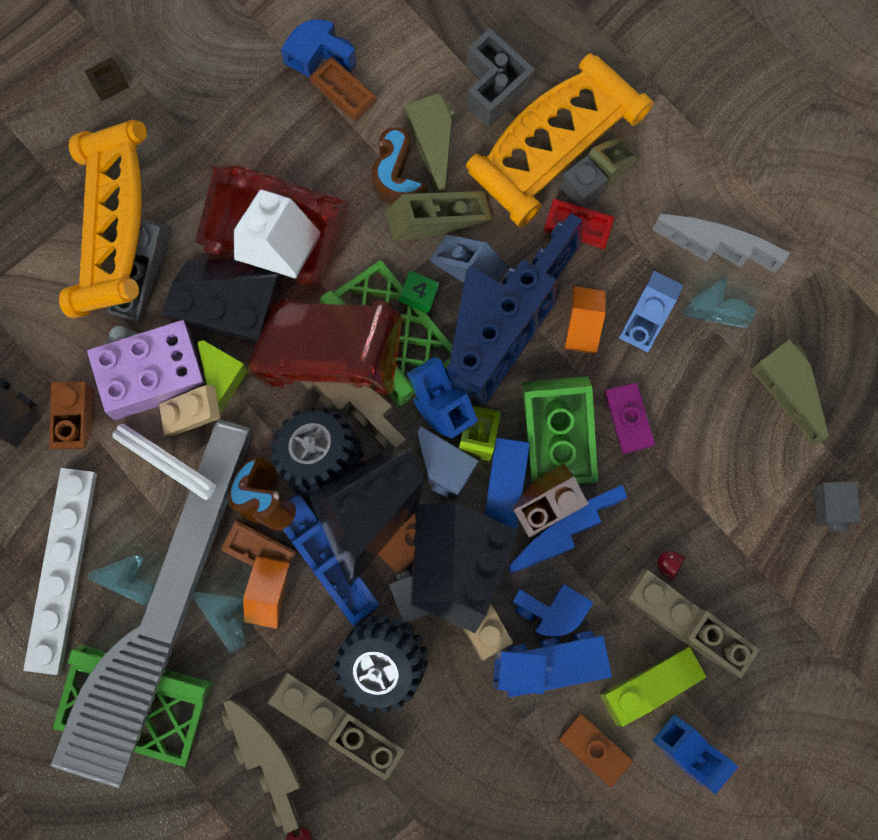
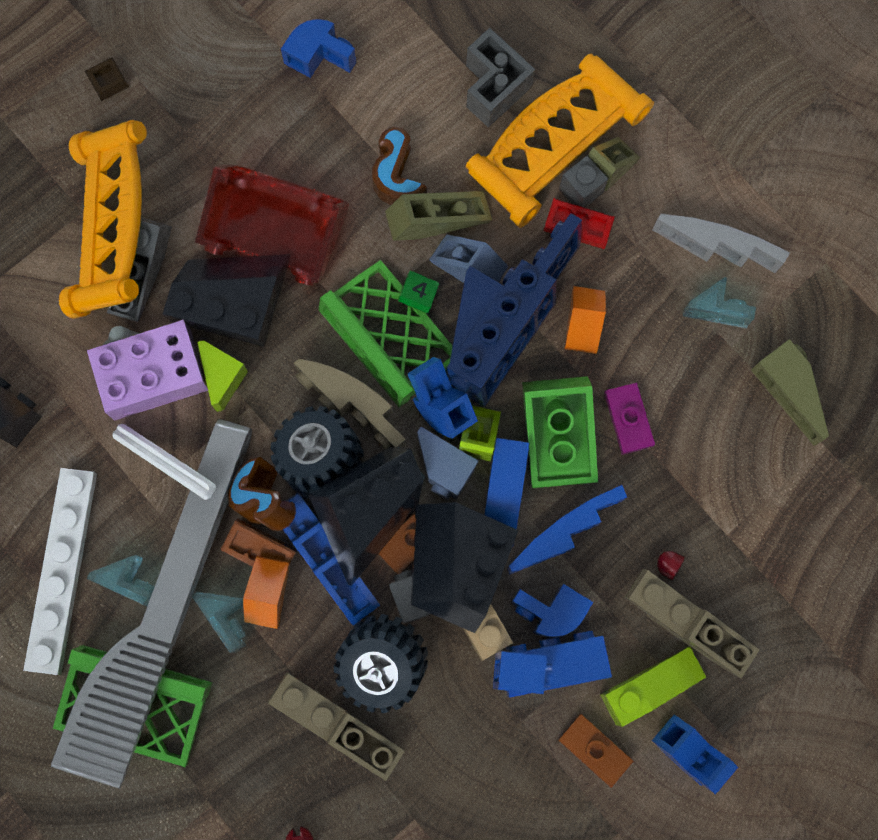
(71, 415): dark orange slope -> none
(189, 410): tan plate -> none
(260, 746): dark tan slope -> none
(274, 235): white slope -> none
(328, 345): clear red windscreen -> none
(343, 89): dark orange plate -> none
(430, 127): olive slope -> none
(549, 500): reddish brown slope -> none
(651, 311): medium blue slope -> none
(837, 505): dark grey brick -> none

